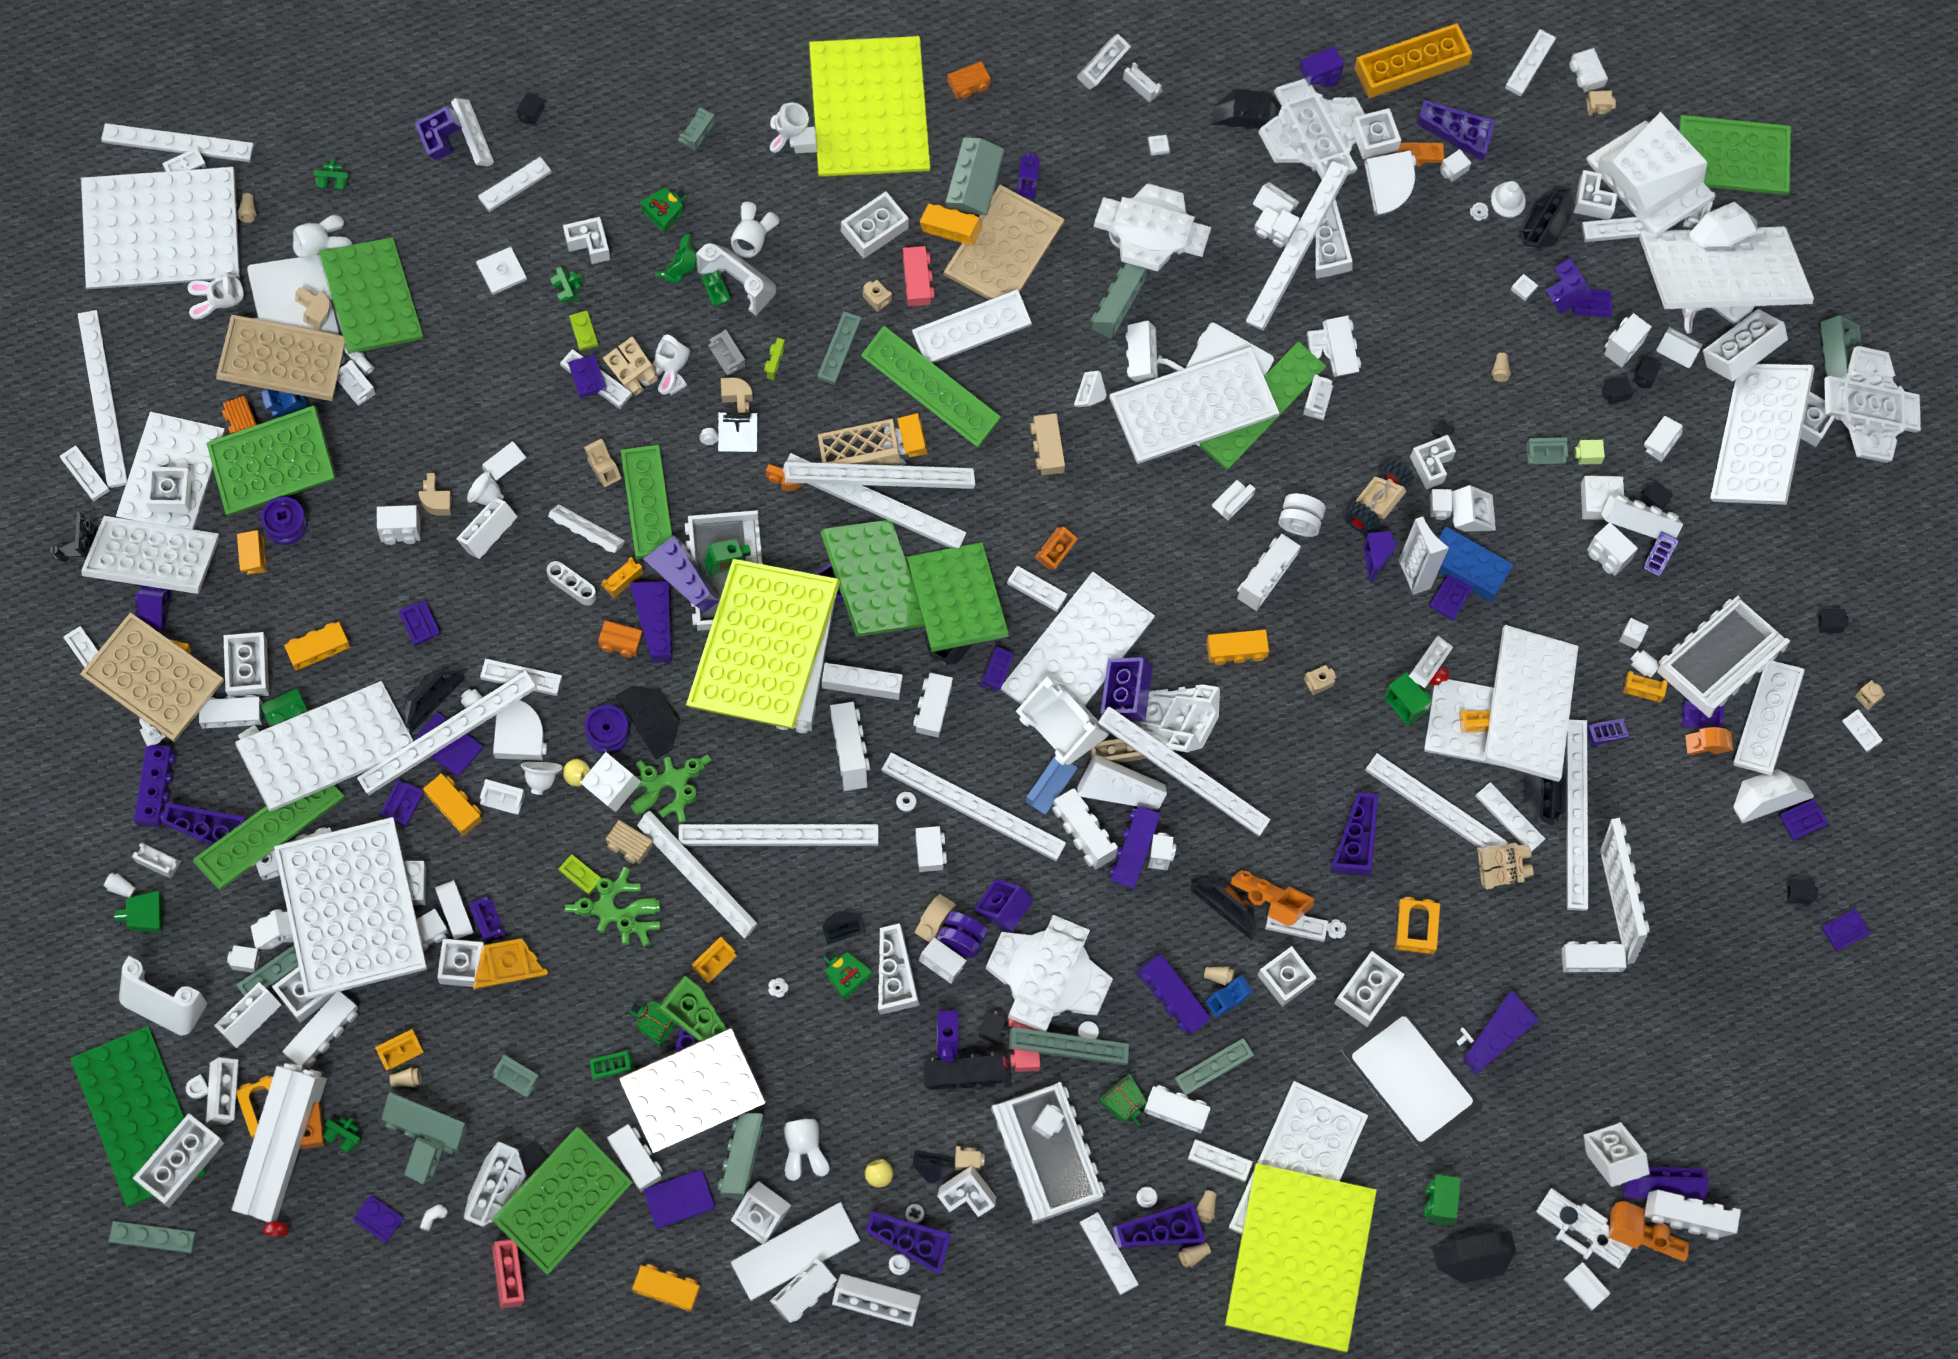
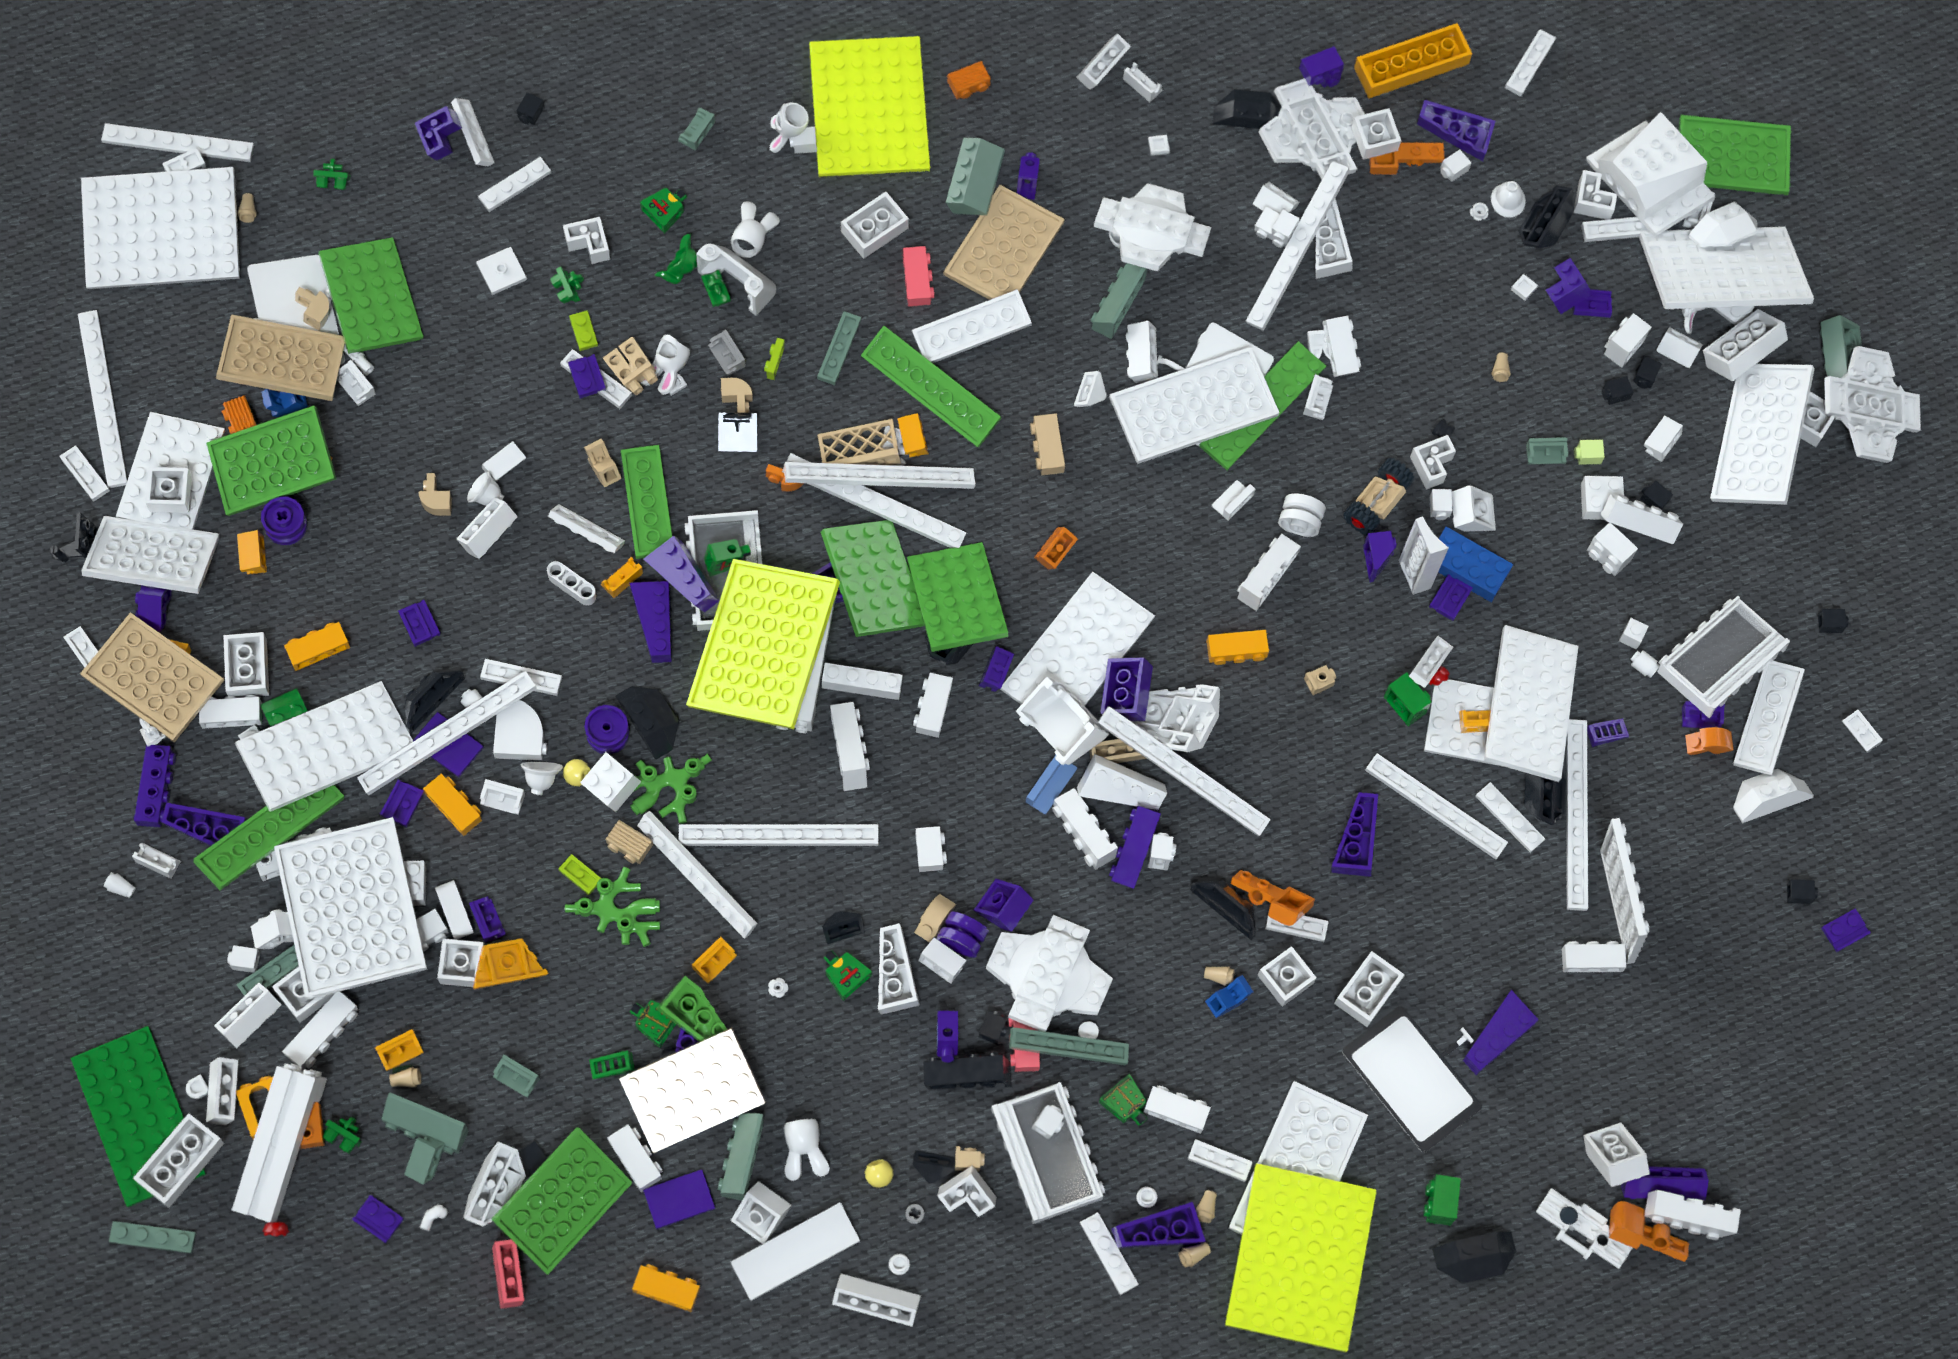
(142, 913): green torso -> none
(173, 1013): white windscreen -> none
(221, 293): white piece -> none
(315, 238): white piece -> none
(398, 524): white brick -> none
(620, 639): orange brick -> none
(709, 436): white plate -> none
(803, 1291): white brick -> none
(877, 300): tan brick -> none
(906, 807): white plate -> none
(913, 1240): dark purple wedge -> none
(951, 224): light orange brick -> none
(973, 807): white plate -> none
(1037, 588): white plate -> none
(1173, 994): dark purple wedge -> none
(1214, 1067): sand green plate -> none
(1331, 929): white plate -> none
(1390, 180): white brick -> none
(1414, 945): light orange panel -> none
(1503, 864): tan hips -> none
(1587, 1286): white panel -> none
(1588, 70): white brick -> none
(1600, 102): tan brick -> none
(1645, 687): light orange hinge -> none
(1654, 568): slope -> none
(1803, 820): dark purple plate -> none
(1872, 692): tan brick -> none

